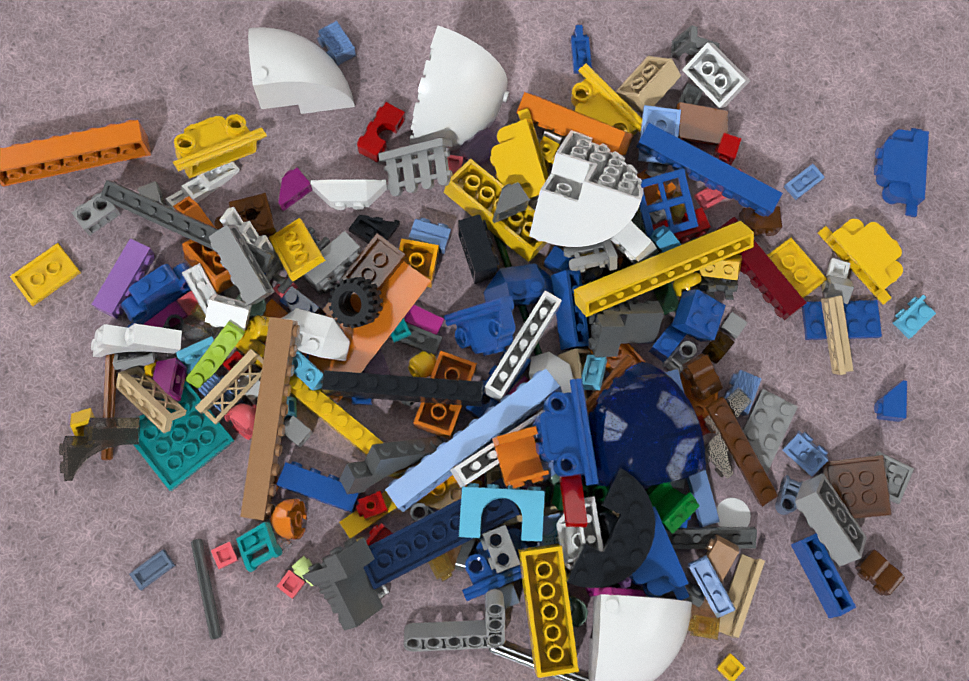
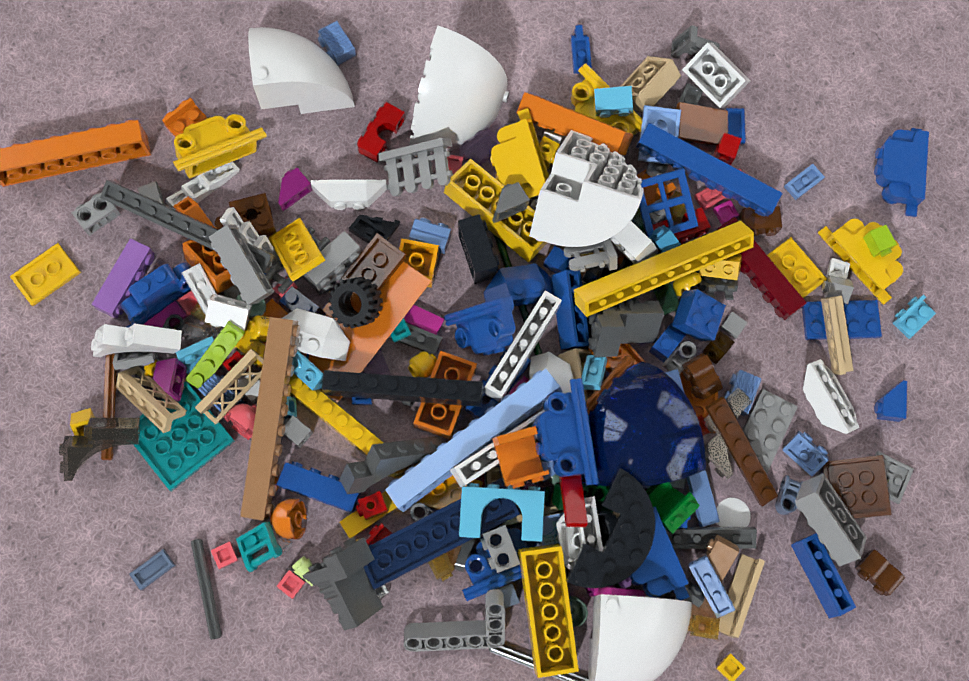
(182, 117): none -> orange bracket
(613, 101): none -> medium azure brick
(725, 212): none -> dark pink plate
(736, 123): none -> blue tile
(829, 398): none -> white wedge
(880, 241): none -> lime brick

